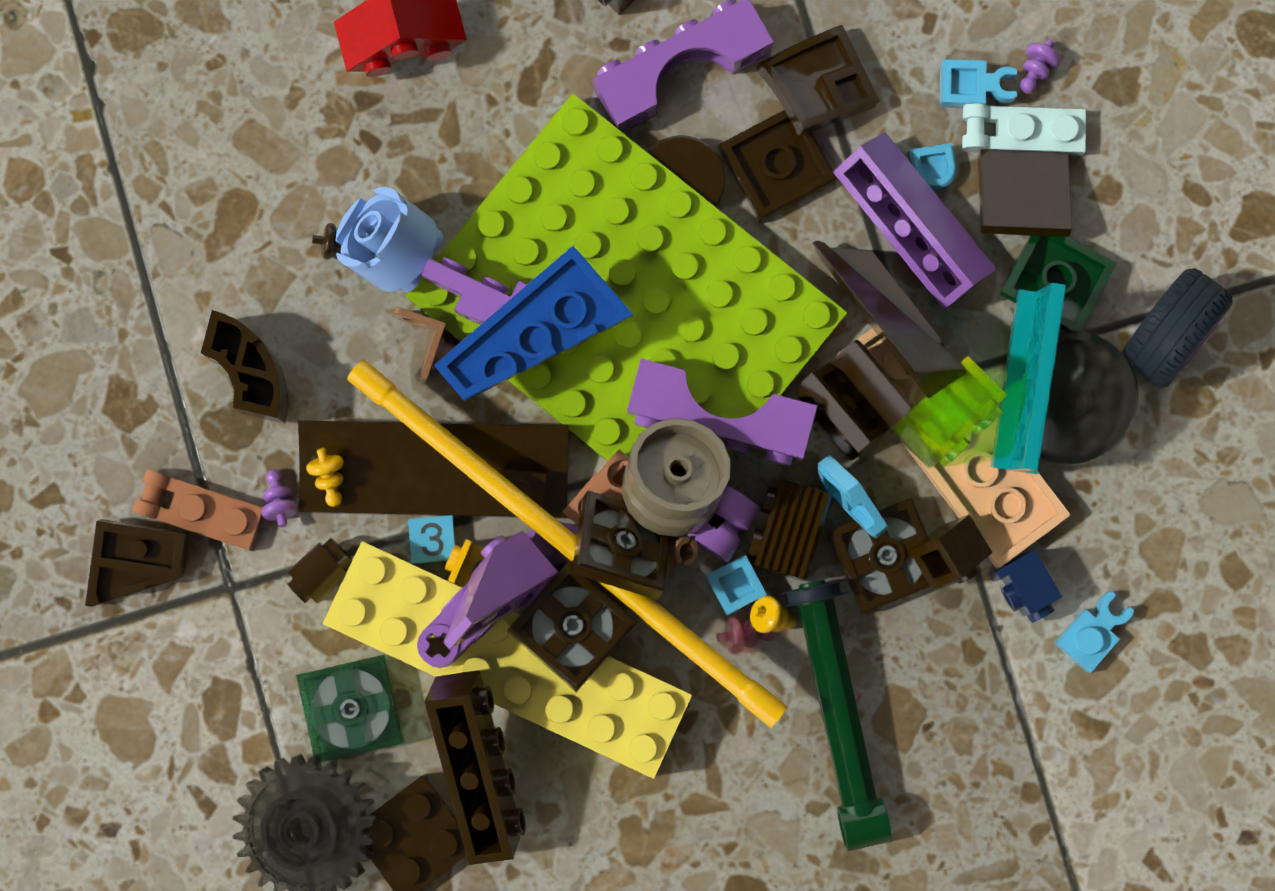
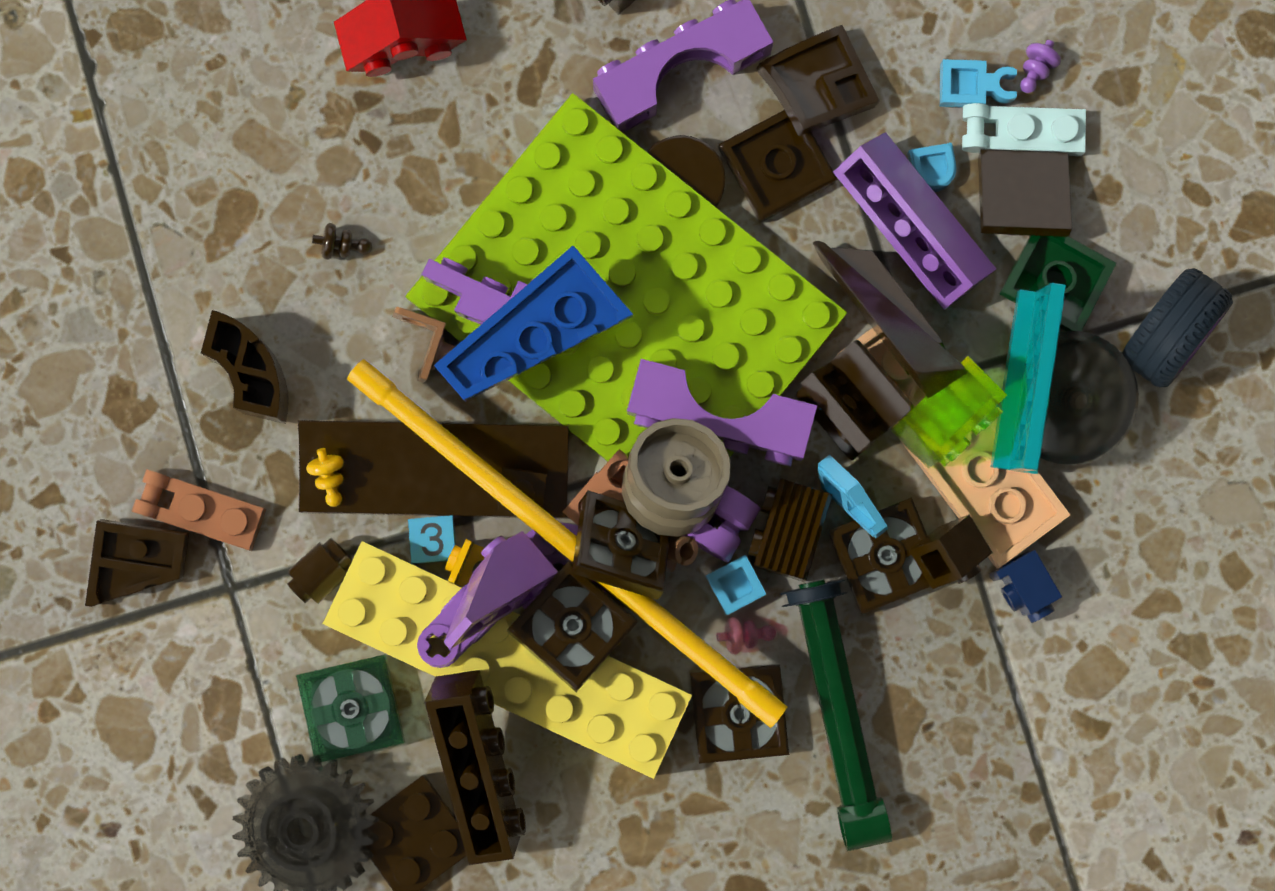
(277, 496): medium lavender hair -> none
(387, 240): light blue brick -> none
(729, 729): none -> dark brown piece
(770, 616): yellow hair -> none
(1089, 636): medium azure plate -> none

